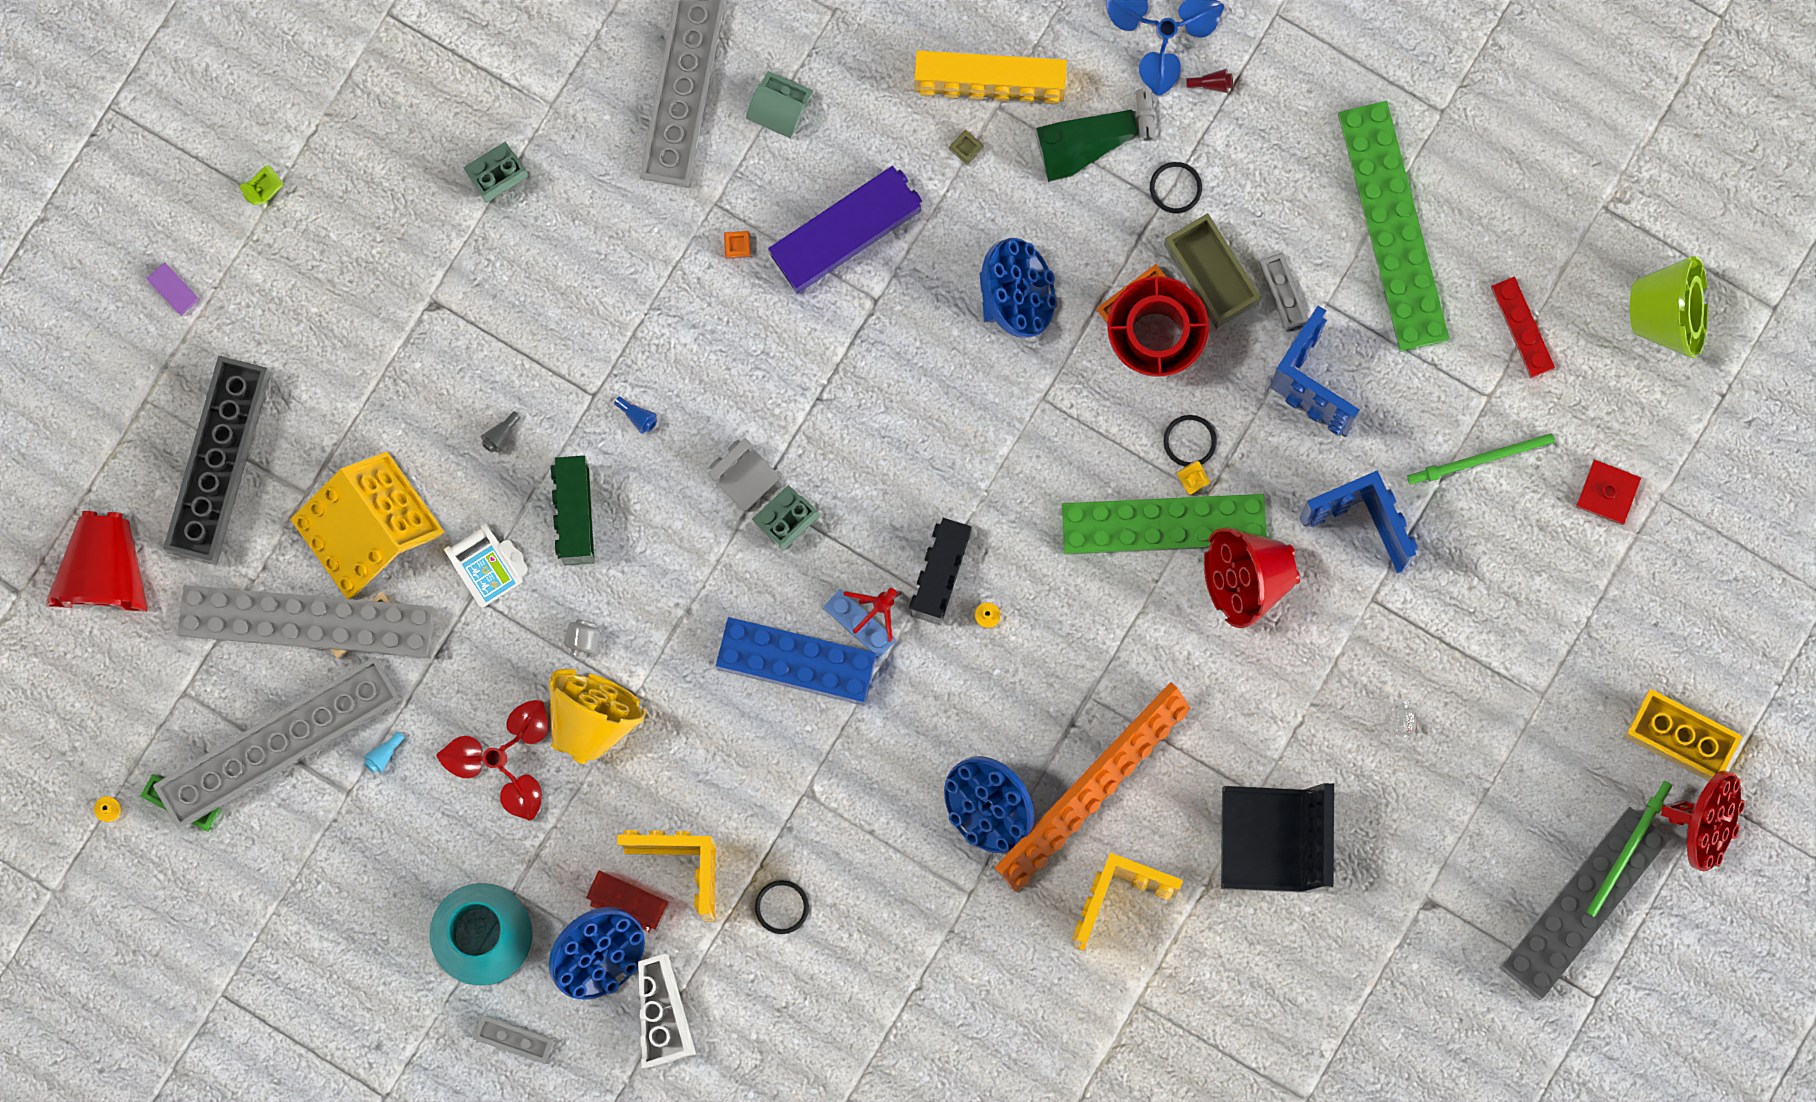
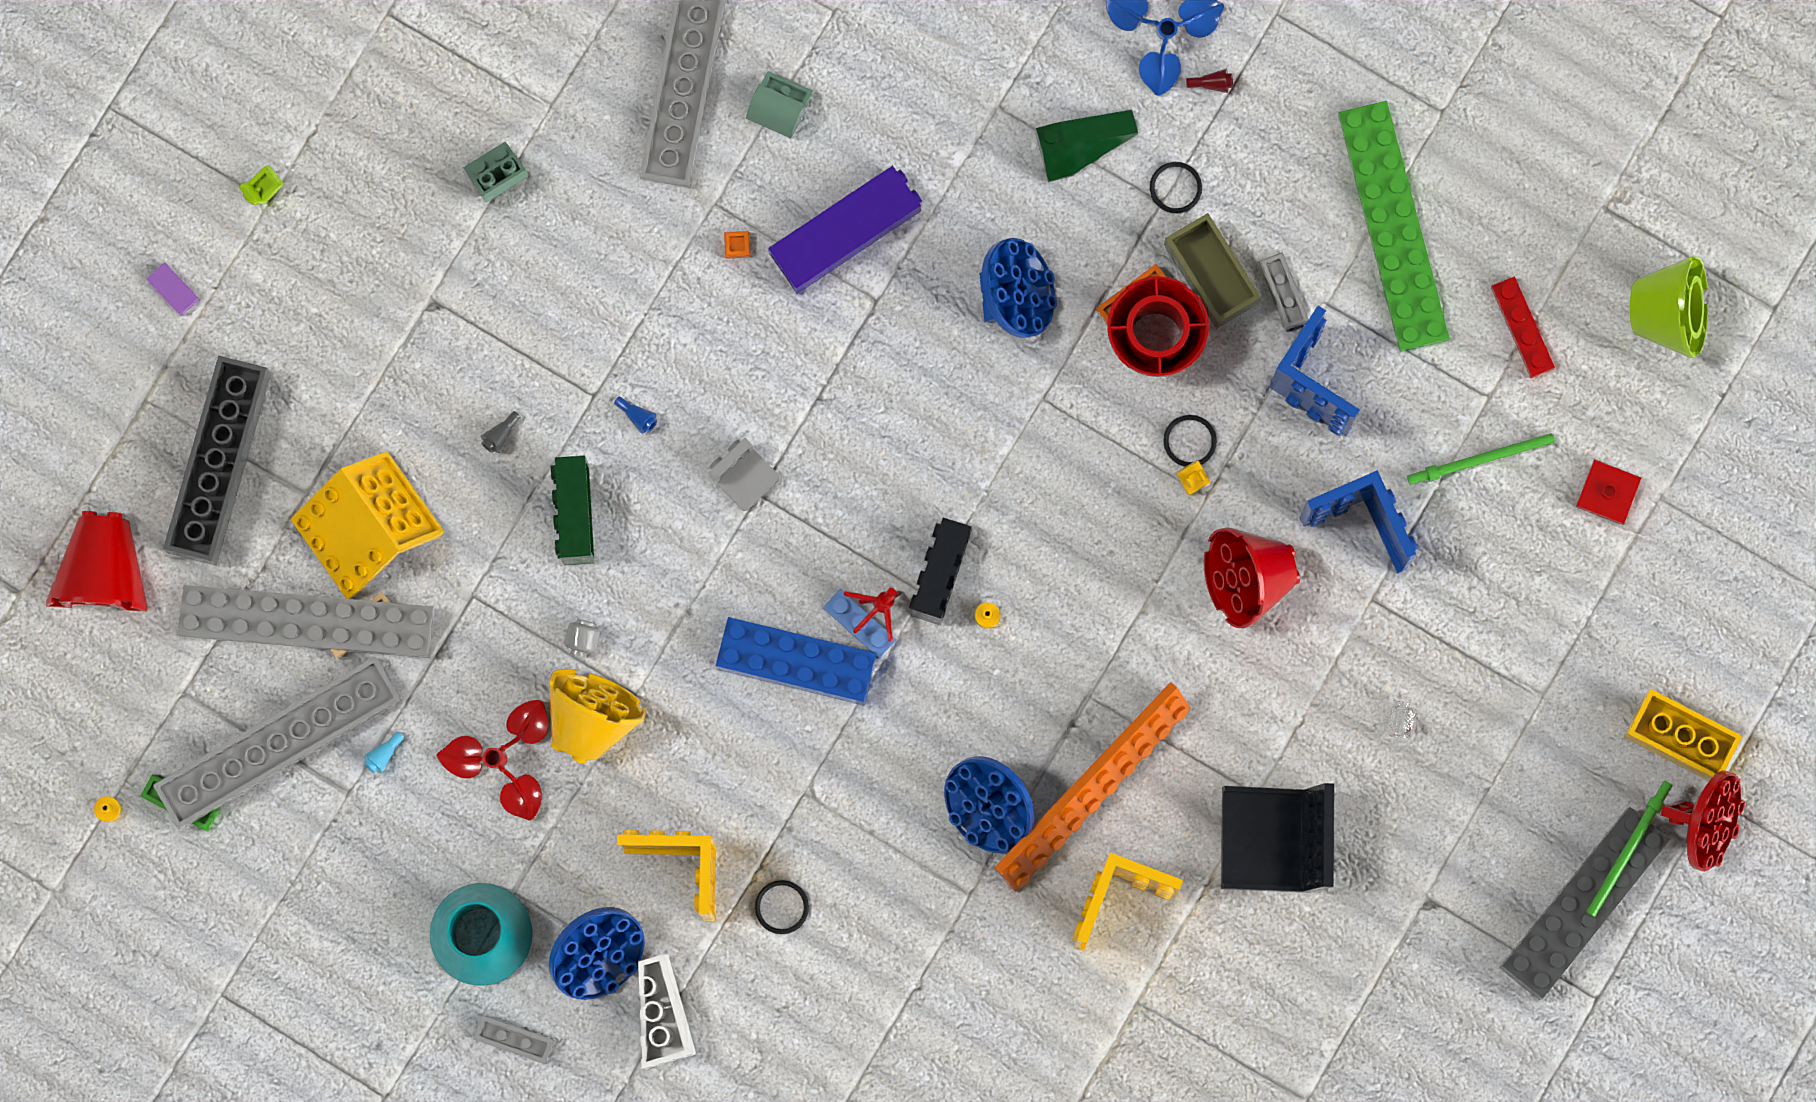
(491, 569): piece -> none
(642, 905): clear red brick -> none
(786, 517): sand green brick -> none
(966, 147): olive tile -> none
(990, 76): yellow brick -> none
(1145, 114): light grey pin -> none
(1157, 522): bright green plate -> none

